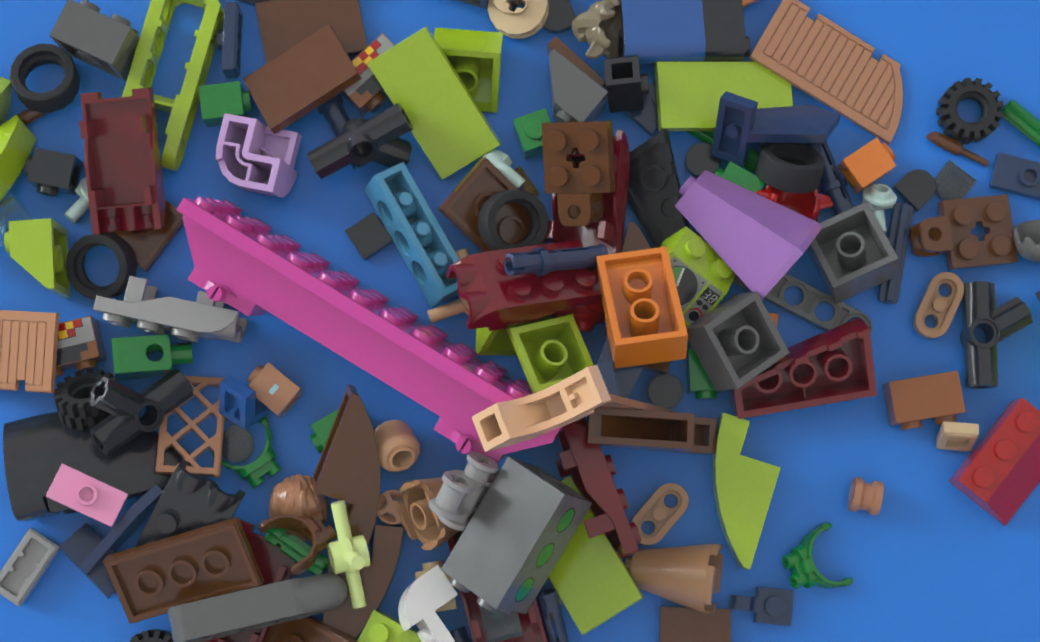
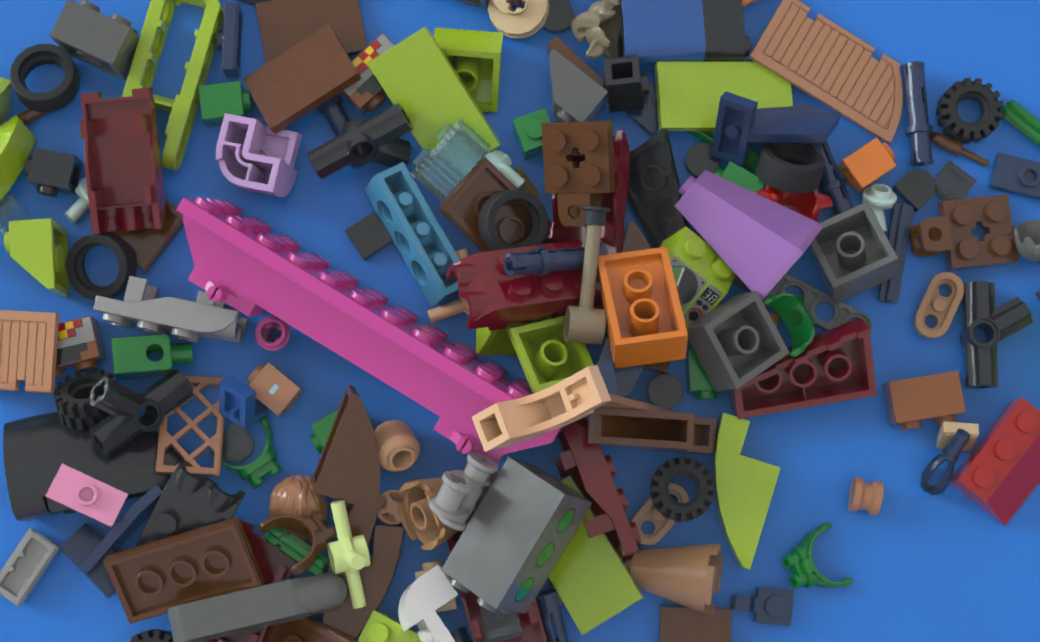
(266, 328): none -> dark pink cone
(450, 159): none -> clear light blue brick
(584, 322): none -> dark tan piece
(704, 489): none -> black tyre
(796, 318): none -> green helmet
(917, 114): none -> dark blue pin
(949, 453): none -> dark blue piece

